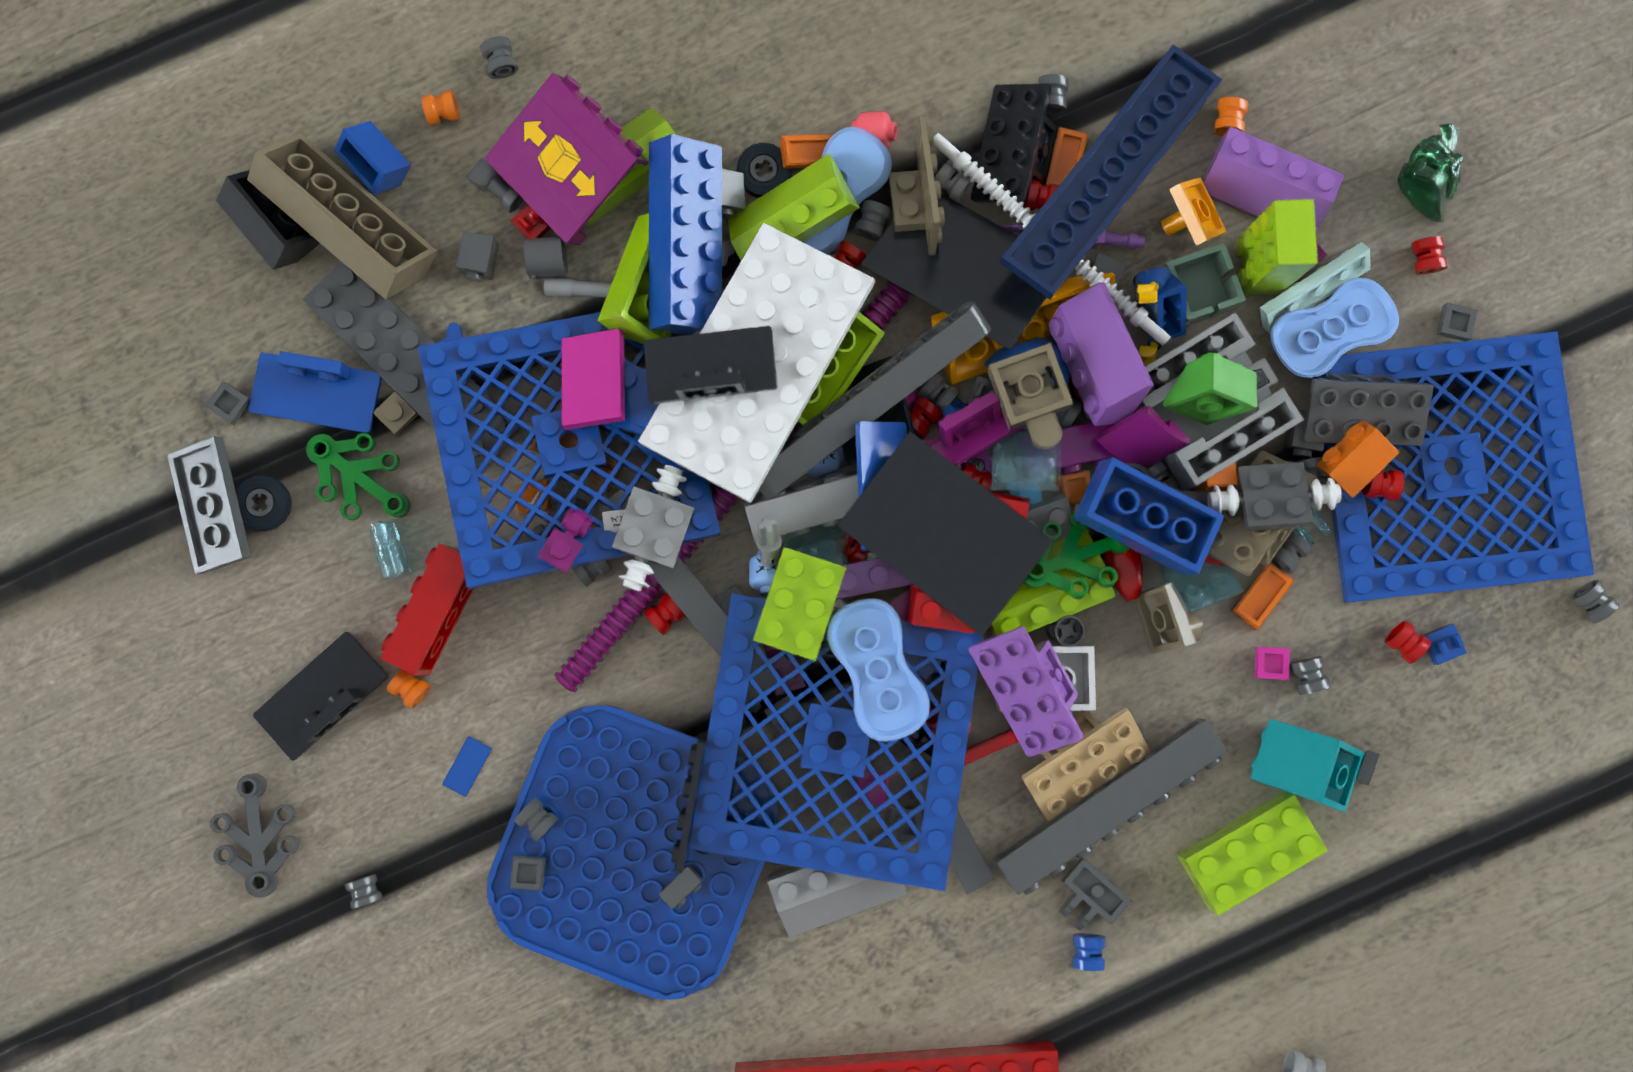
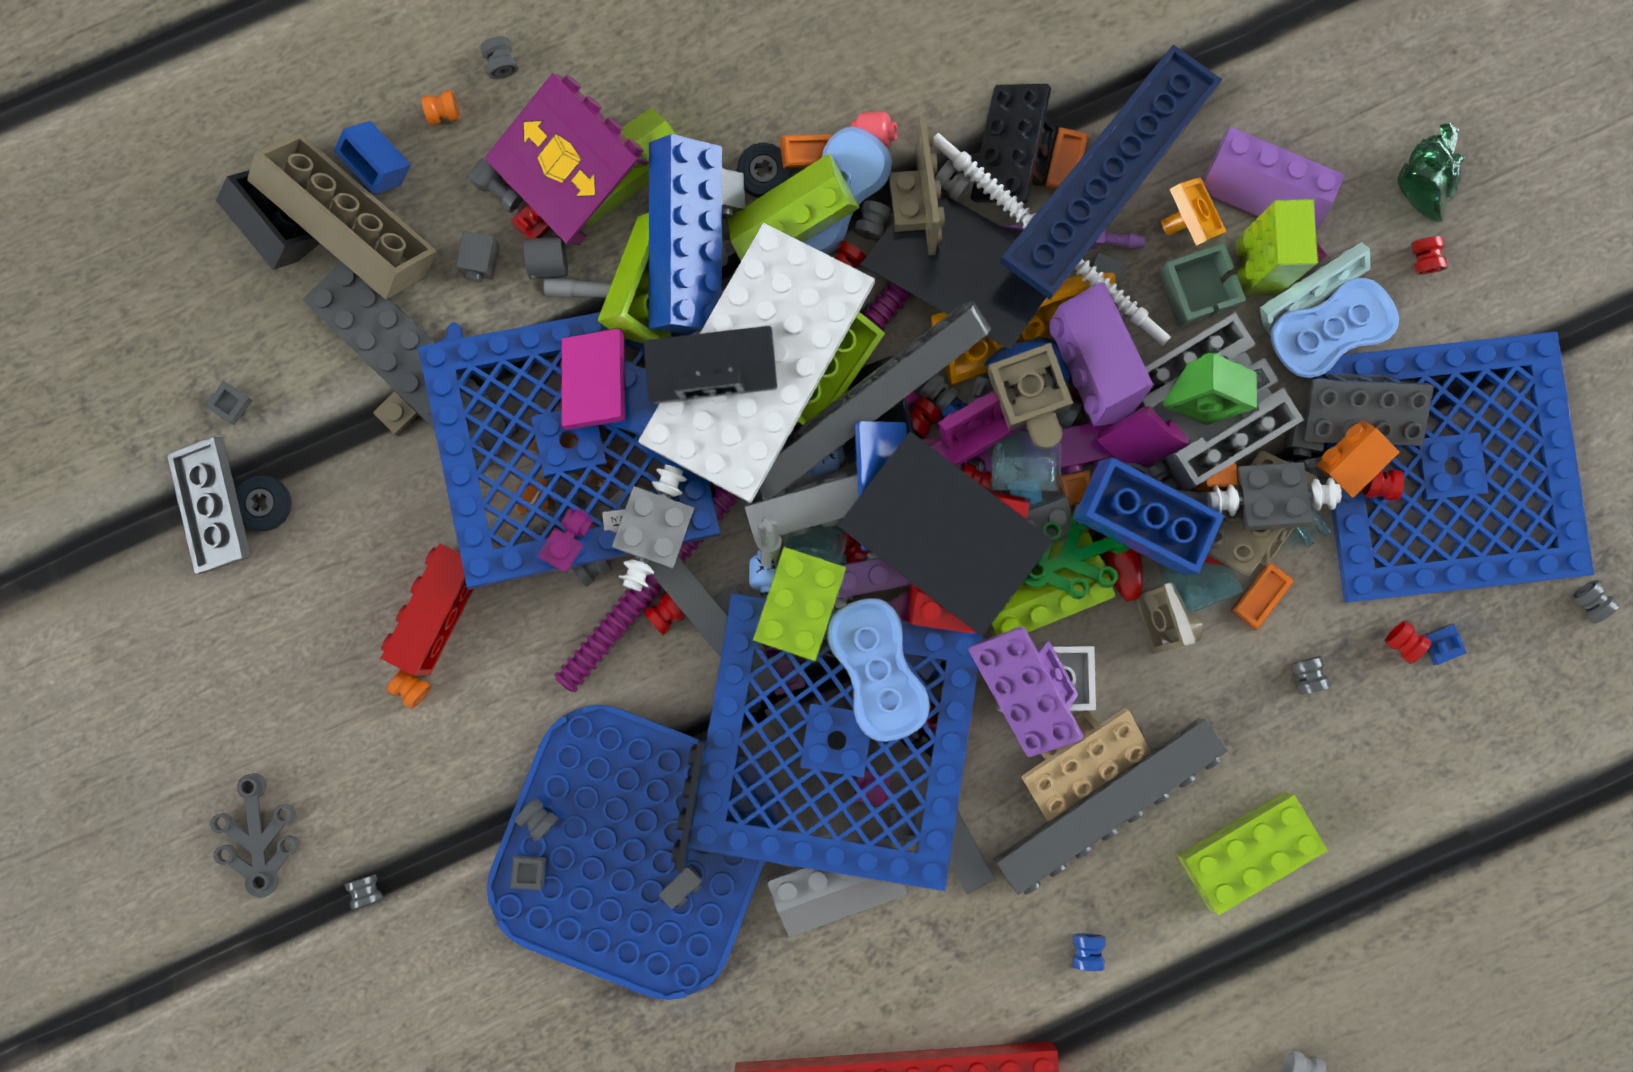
(315, 391): blue bracket -> none
(320, 696): black bracket -> none
(353, 473): green plant -> none
(389, 549): clear light blue hinge -> none
(467, 766): blue sticker -> none
(990, 746): red tile -> none
(1039, 195): red wheel -> none
(1059, 85): dark grey wheel -> none
(1071, 632): dark grey wheel -> none
(1096, 891): dark grey hinge -> none
(1165, 301): blue torso -> none
(1230, 114): orange wheel -> none
(1272, 663): dark pink plate -> none
(1291, 552): dark grey wheel -> none
(1307, 764): teal slope -> none
(1367, 767): dark grey tile -> none
(1457, 322): dark grey plate -> none

